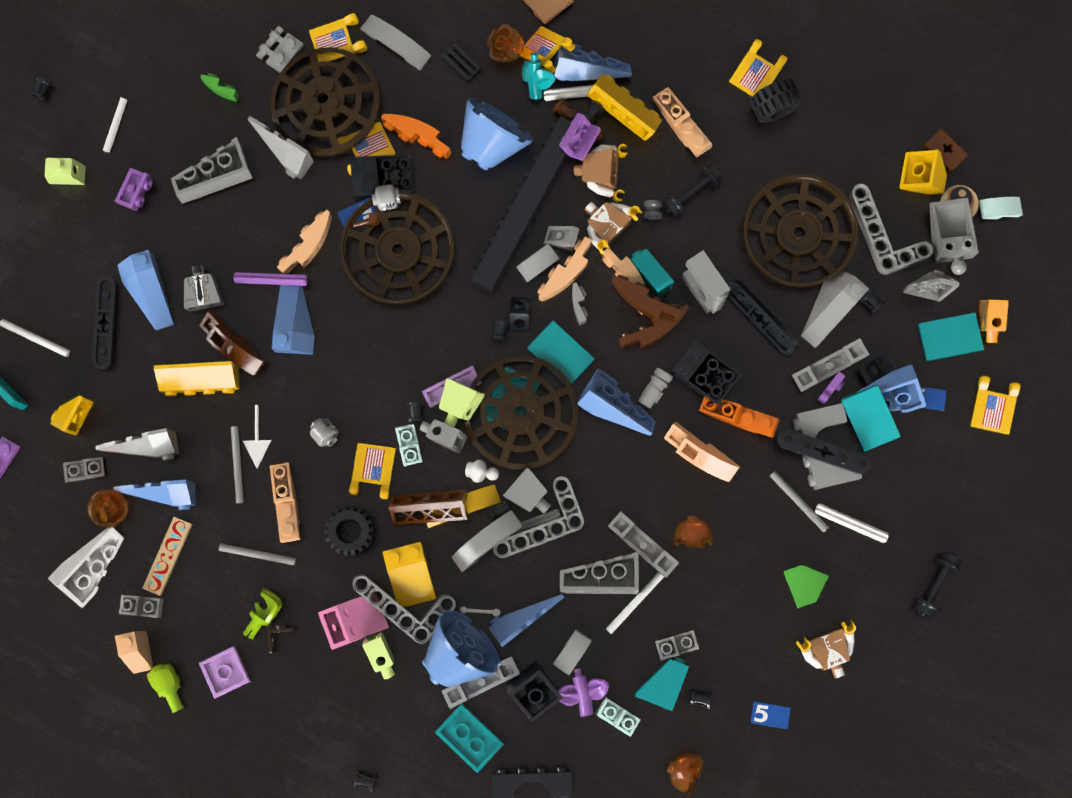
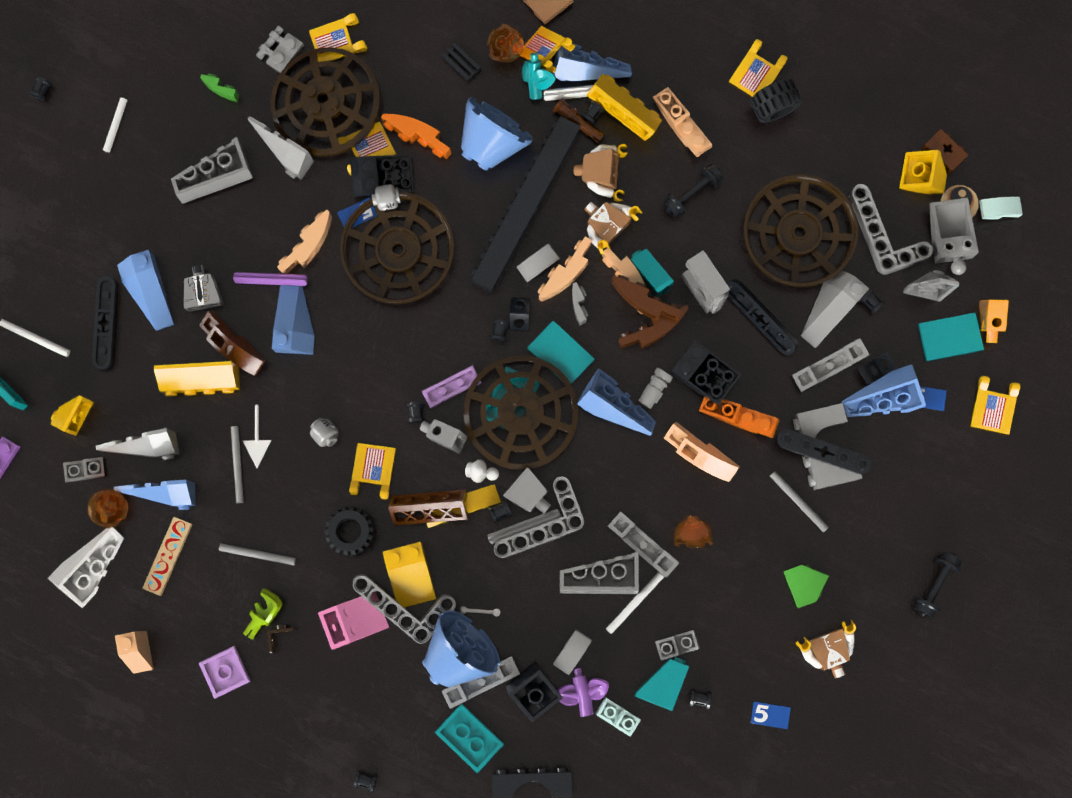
(62, 171): yellowish green torso -> none
(133, 189): medium lavender bracket -> none
(141, 606): light grey slope -> none
(166, 684): lime piece -> none
(285, 501): light nougat slope -> none
(374, 220): reddish brown hand -> none
(375, 647): yellowish green torso -> none
(396, 40): light grey slope -> none
(408, 444): light aqua slope -> none
(459, 401): yellowish green torso -> none
(486, 540): light grey slope -> none
(512, 624): medium blue wedge -> none
(562, 237): light grey slope -> none
(579, 137): medium lavender bracket -> none
(653, 209): dark grey wheel -> none
(685, 772): clear orange cylinder -> none
(835, 384): medium lavender plate -> none
(851, 523): white axle -> none
(870, 417): teal tile -> none

